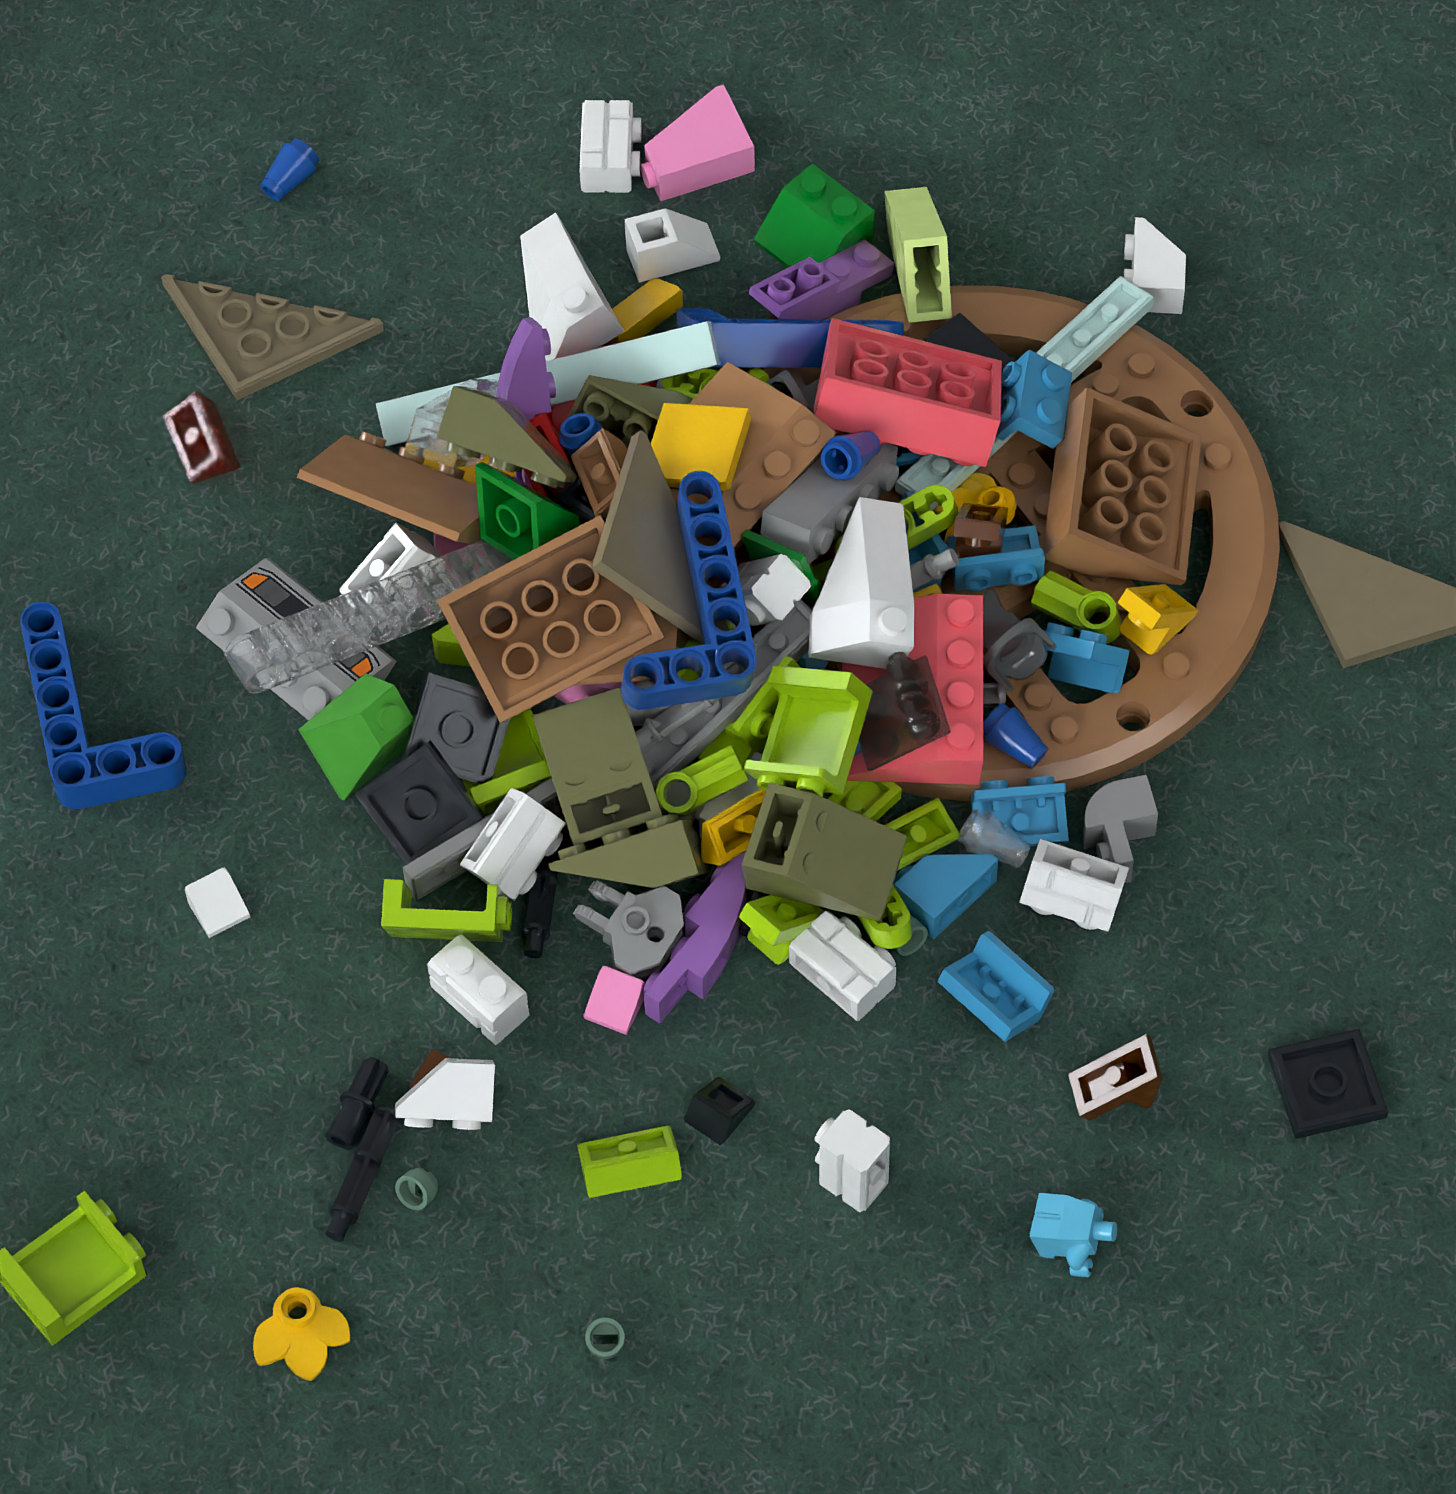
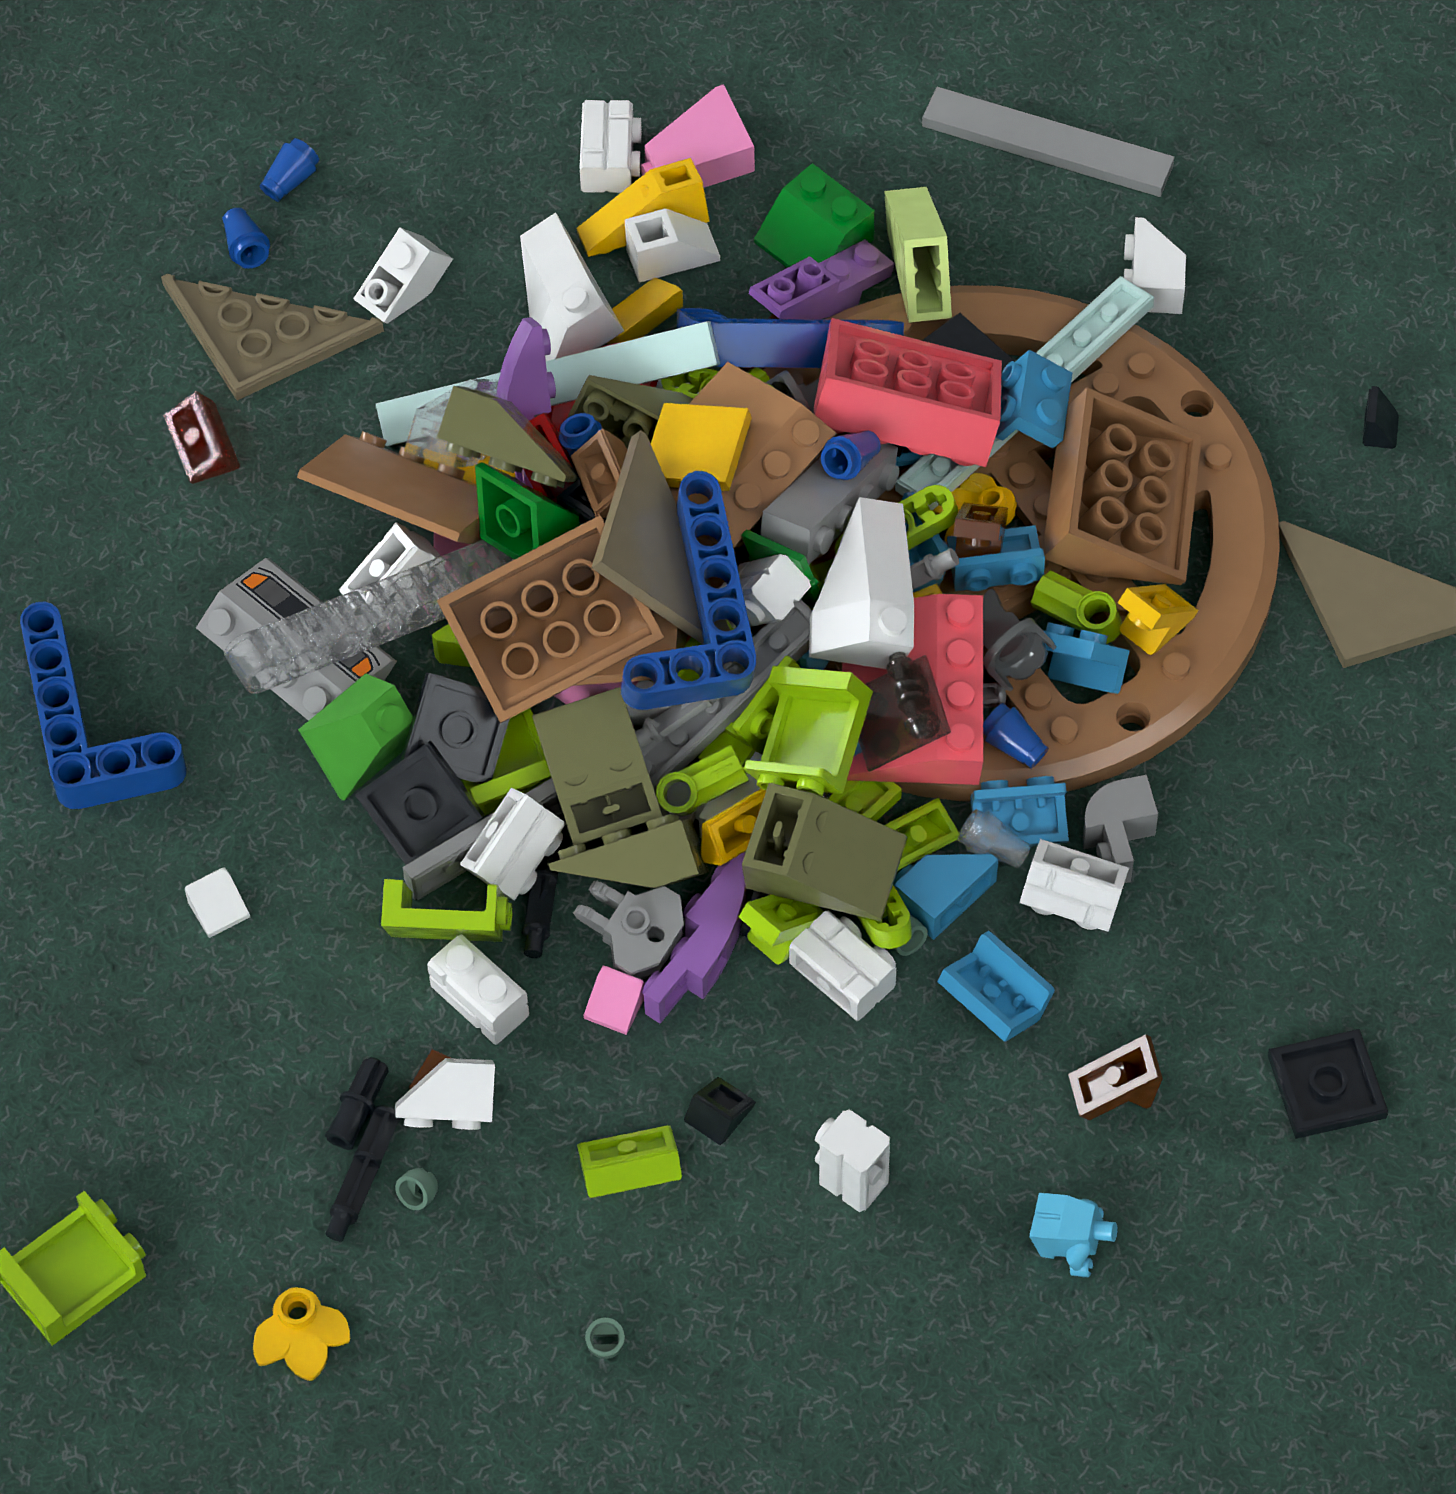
(245, 239): none -> blue cone
(402, 275): none -> white slope
(668, 186): none -> yellow slope
(1048, 141): none -> light grey tile
(1380, 421): none -> black slope

